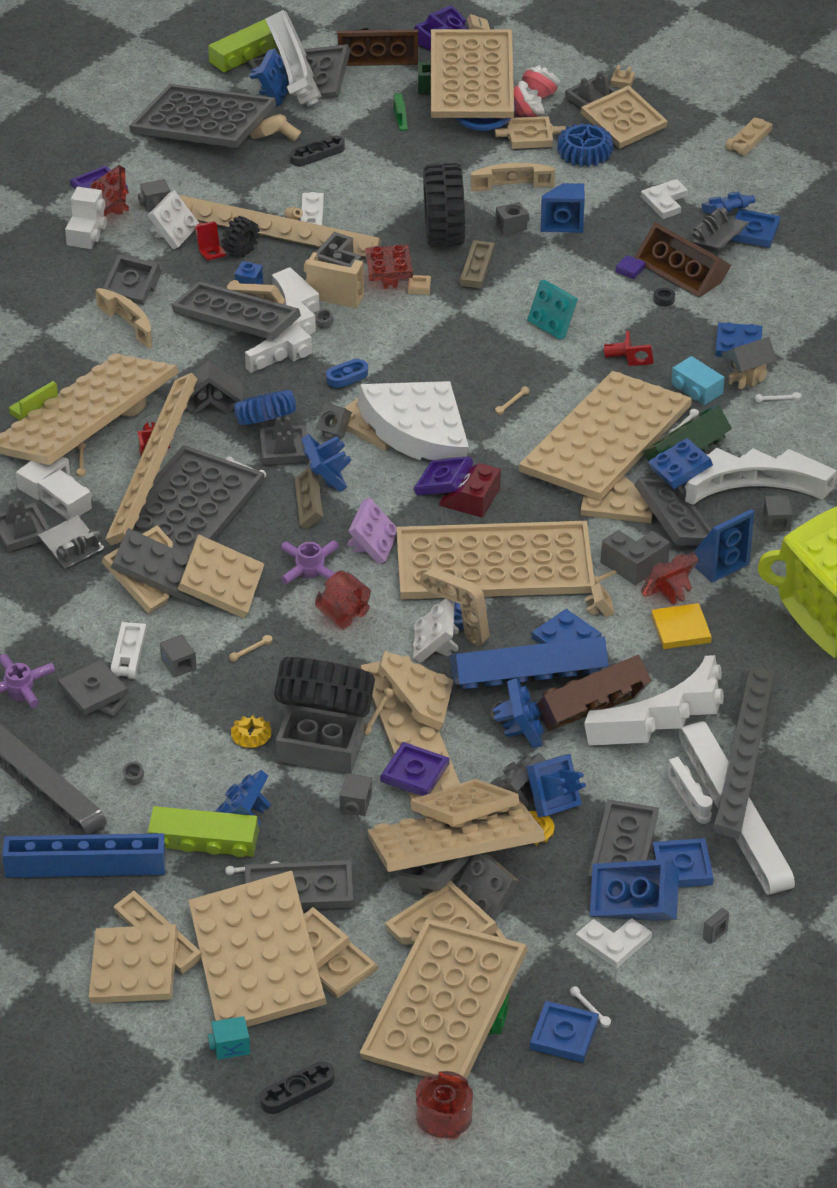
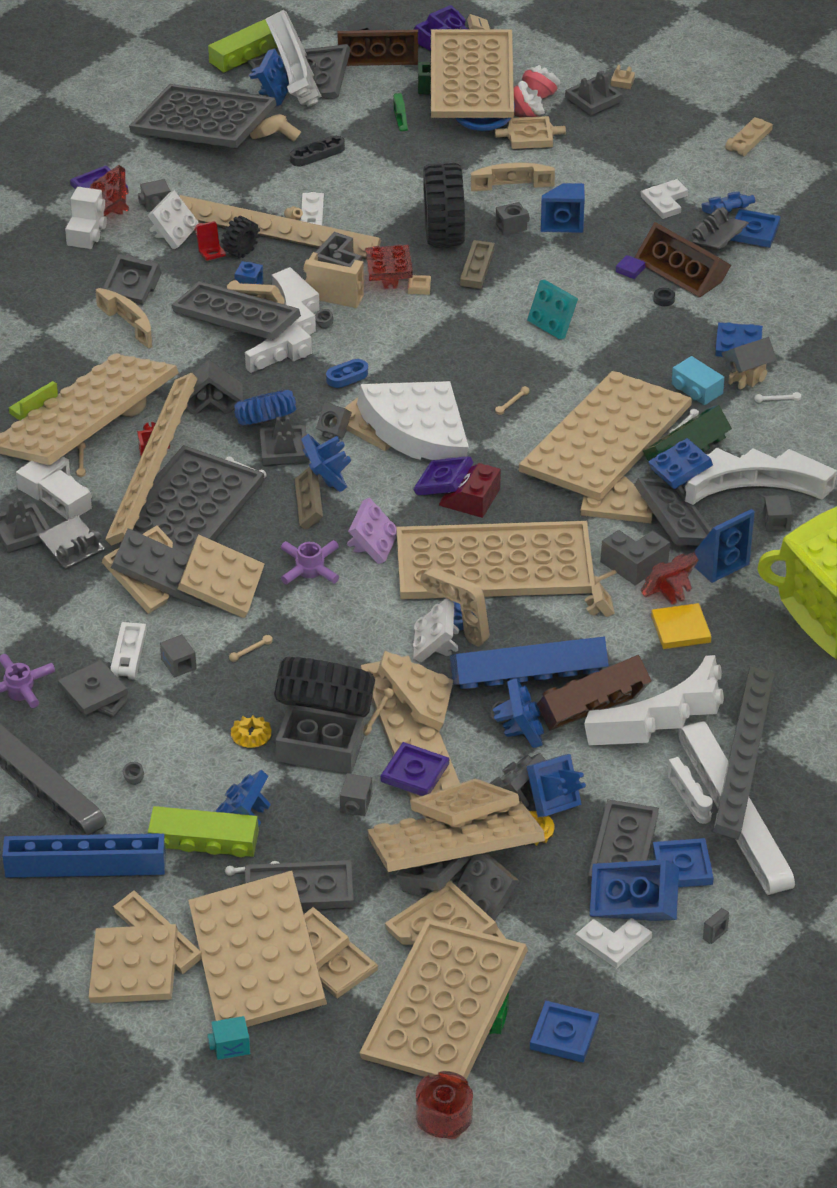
(301, 1077): black beam -> none
(343, 598): clear red brick -> none
(564, 627): blue plate -> none
(585, 145): blue gear -> none
(604, 1020): white hinge -> none
(624, 116): tan plate -> none
(626, 349): red bracket -> none

